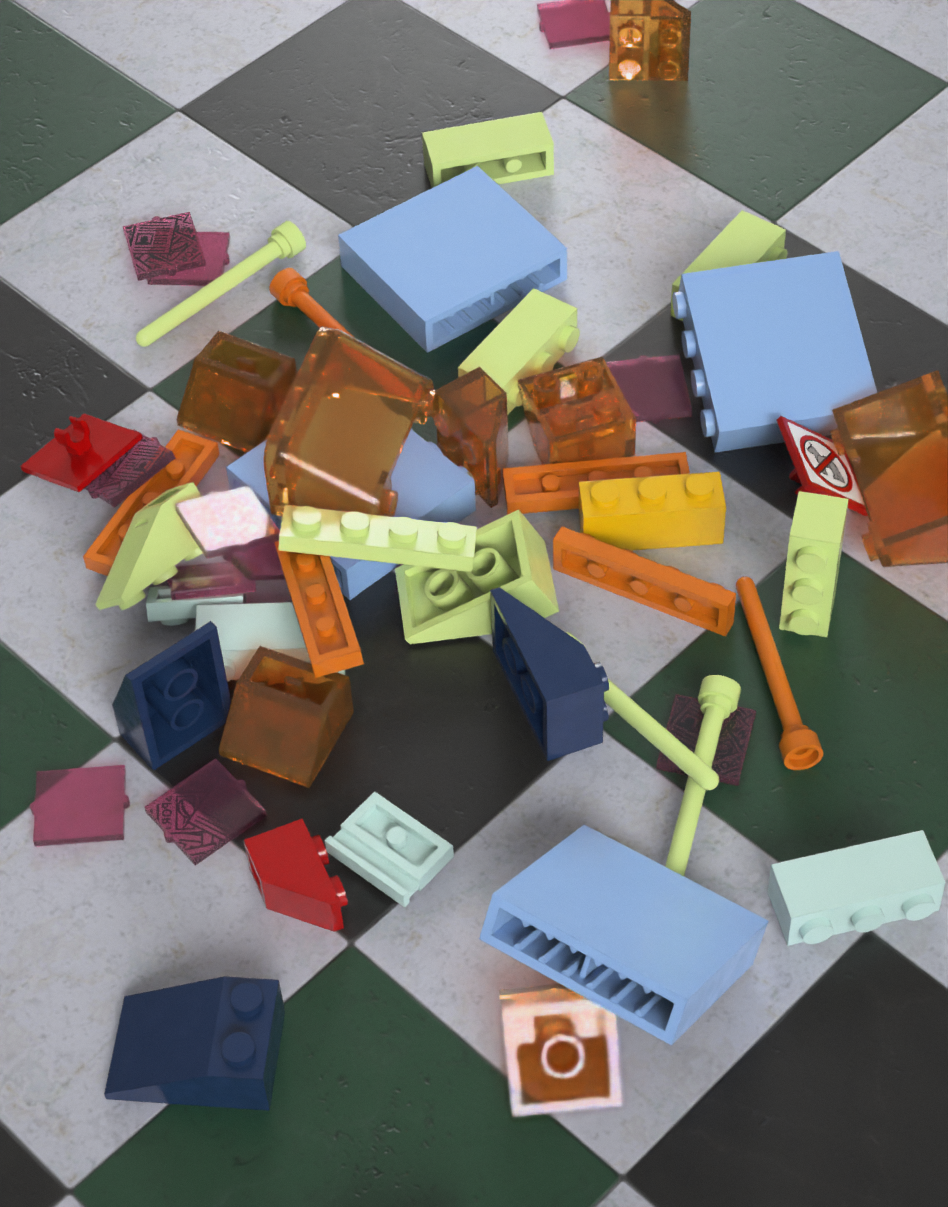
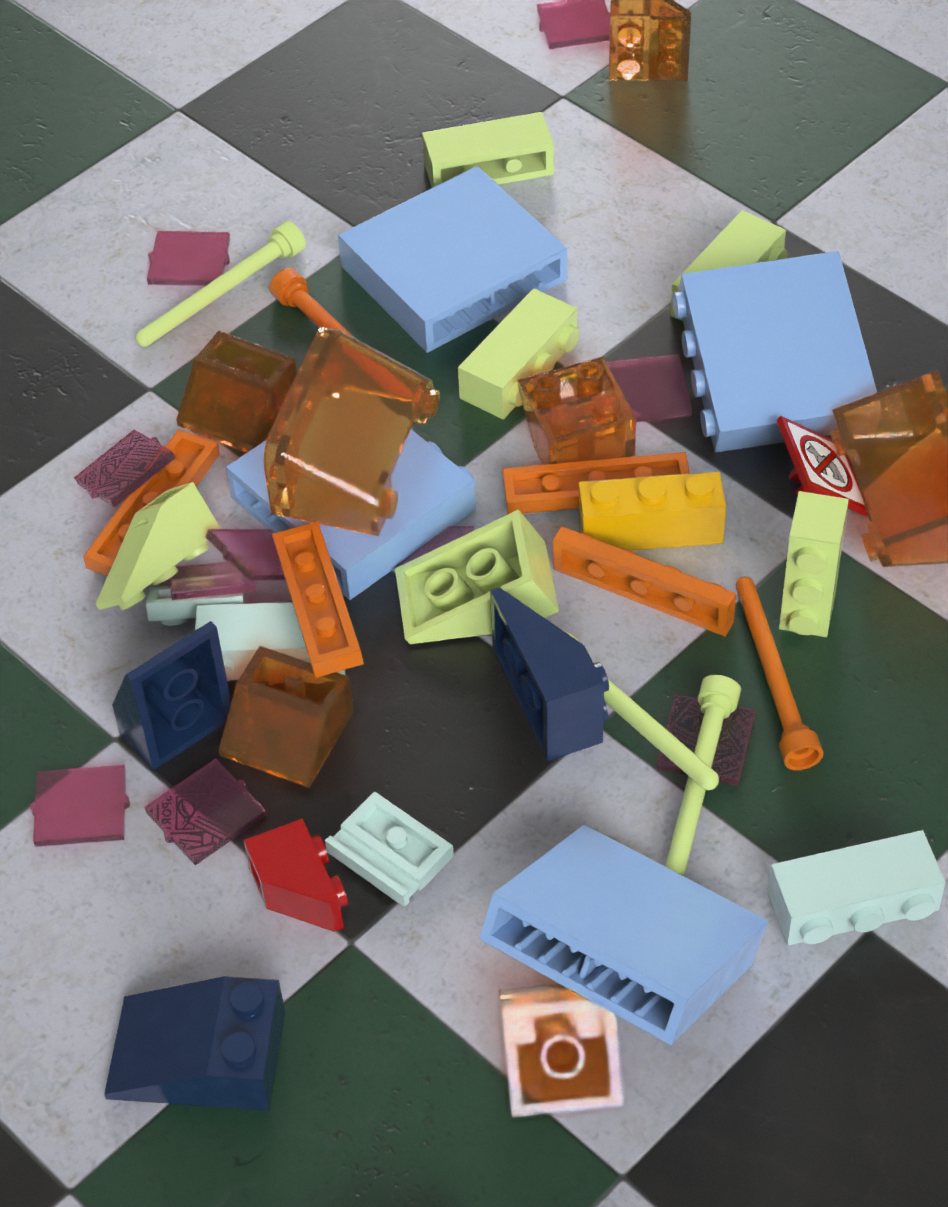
(81, 452): red piece -> none
(164, 246): clear pink piece -> none
(227, 522): clear pink piece -> none
(377, 538): yellowish green plate -> none
(474, 430): clear orange slope -> none

